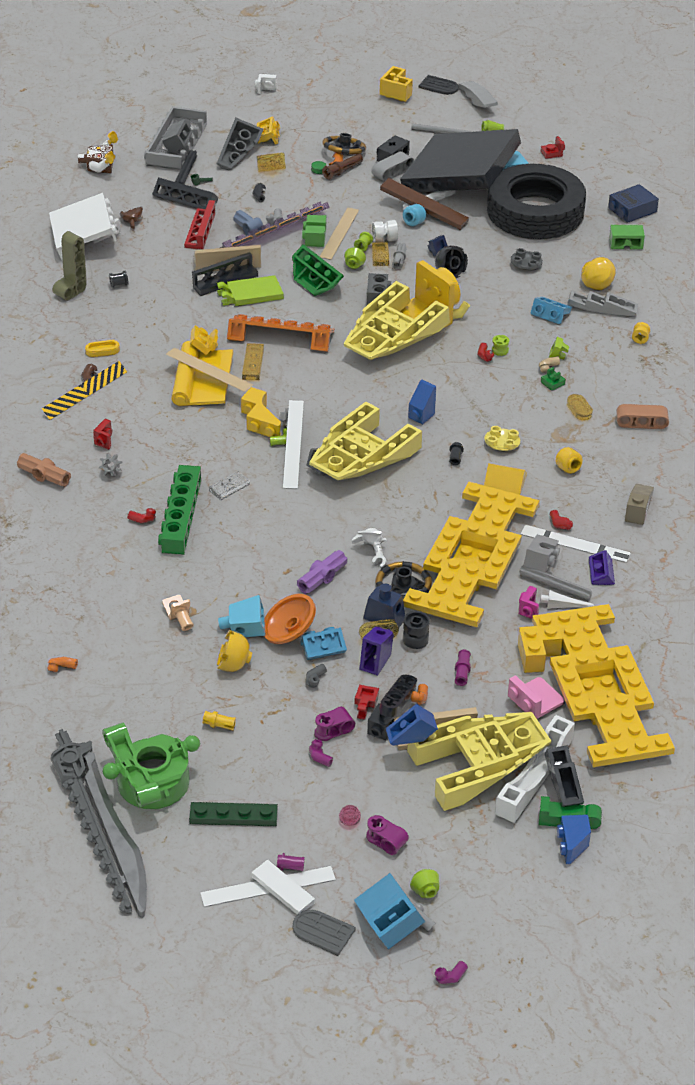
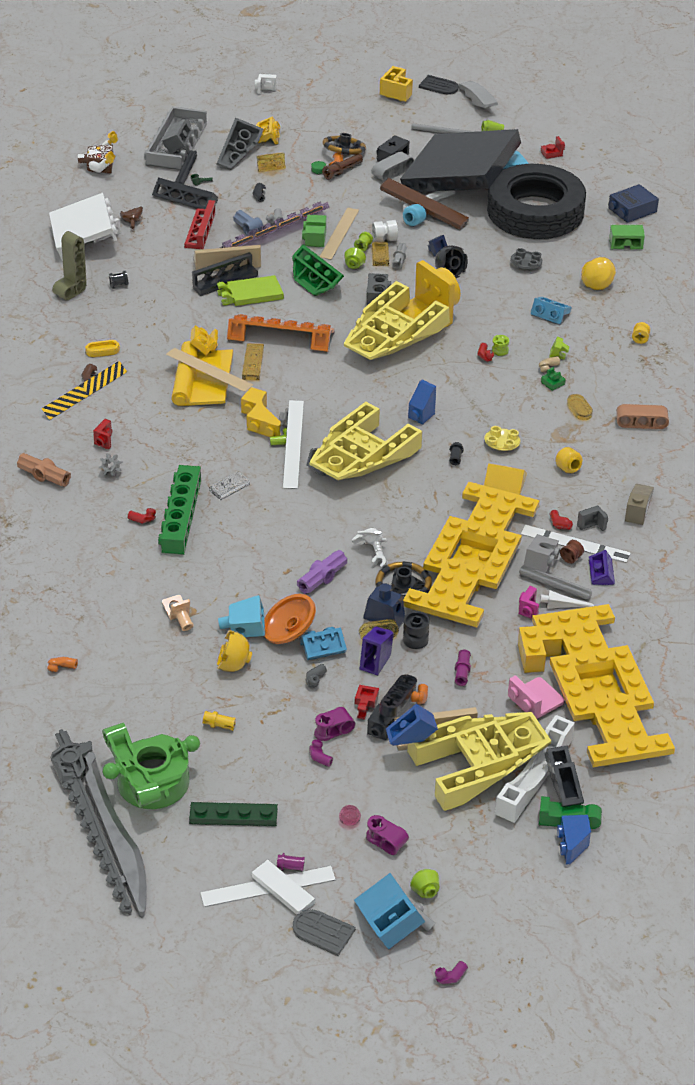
(460, 312): light yellow arm -> none
(572, 551): none -> copper wheel
(592, 517): none -> dark grey bracket
(610, 304): light grey slope -> none

